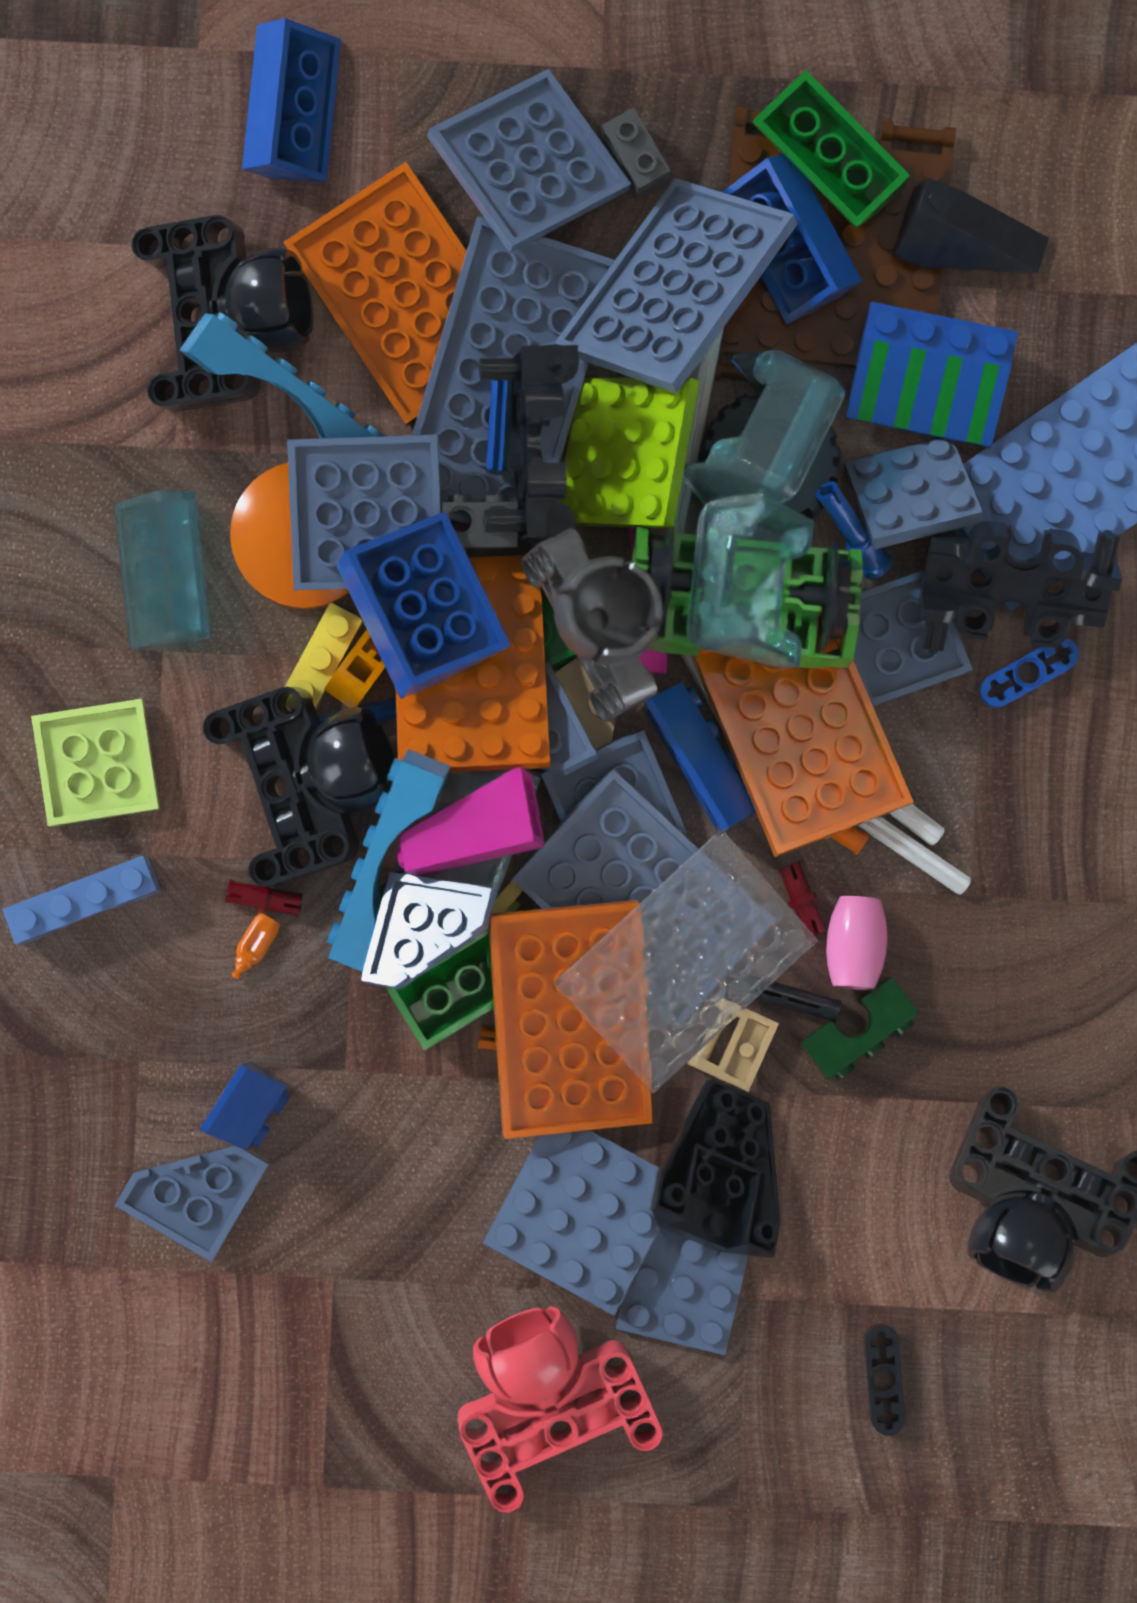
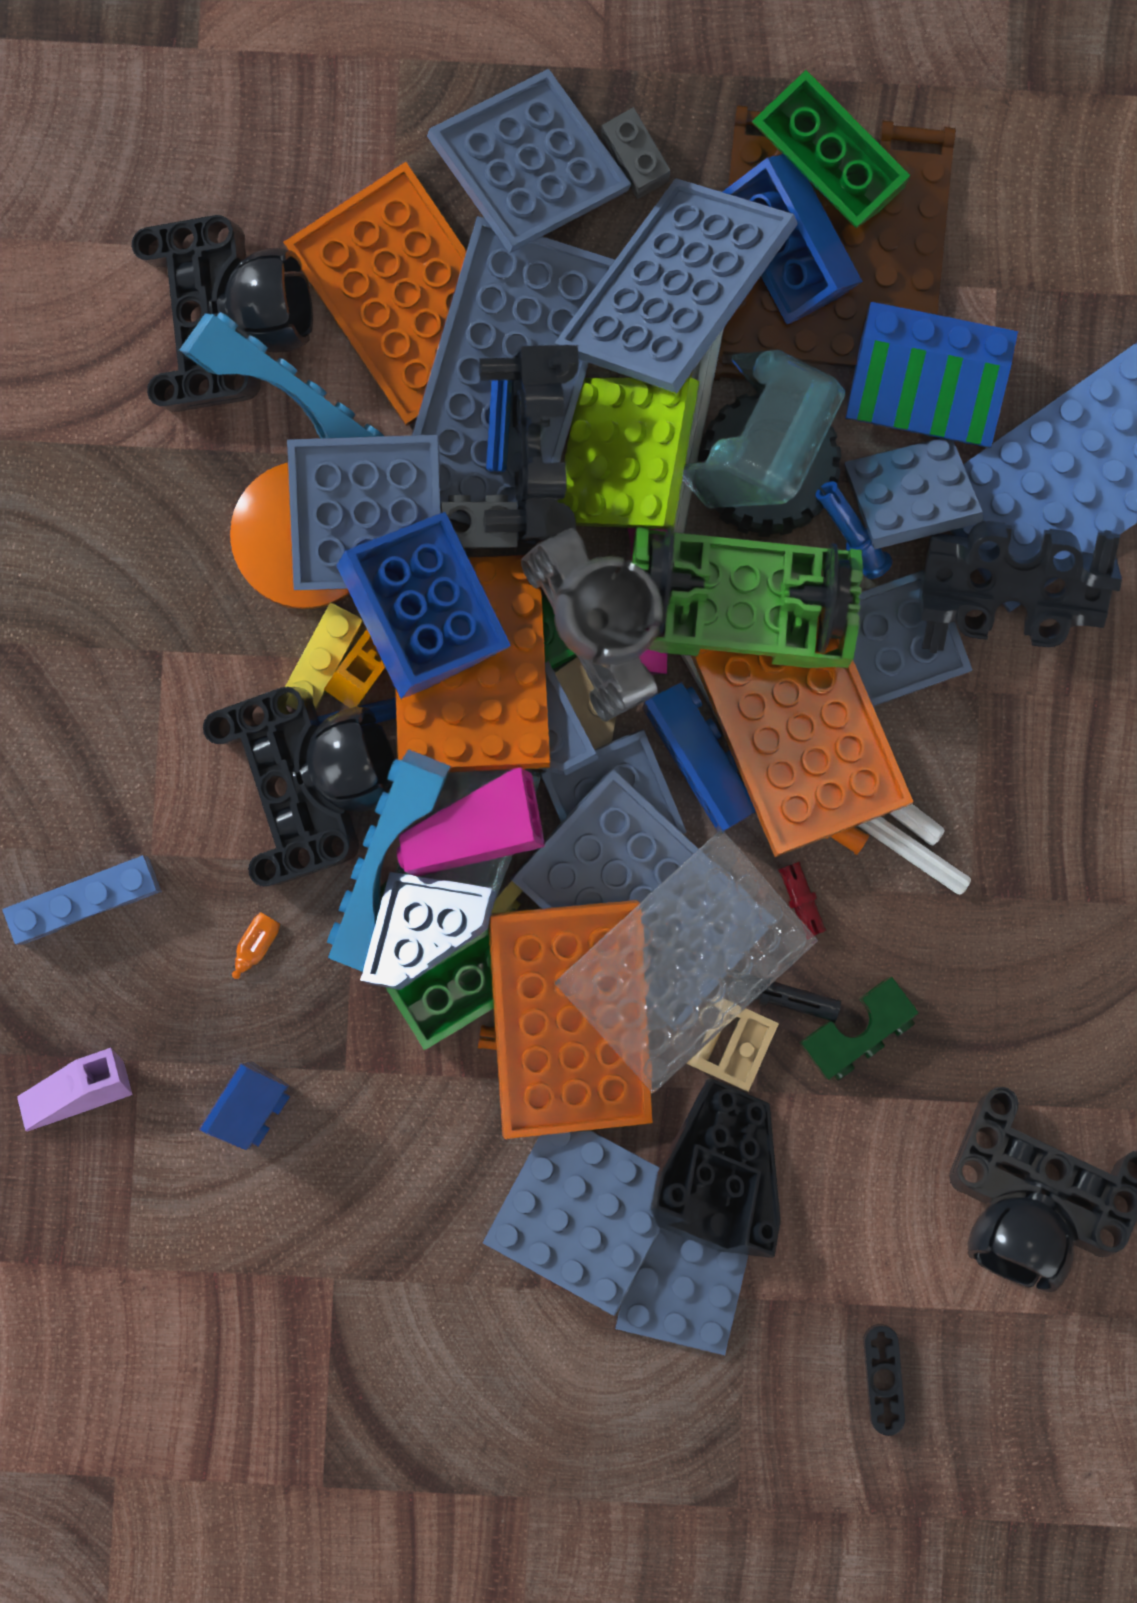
(75, 1089): none -> lavender slope
(95, 762): yellowish green plate -> none
(162, 569): clear light blue slope -> none
(195, 1197): sand blue plate -> none
(264, 898): dark red pin -> none
(291, 102): blue slope -> none
(542, 1382): coral beam -> none
(741, 578): clear light blue windscreen -> none
(856, 943): bright pink piece -> none
(963, 233): black wedge -> none
(1009, 694): blue beam -> none

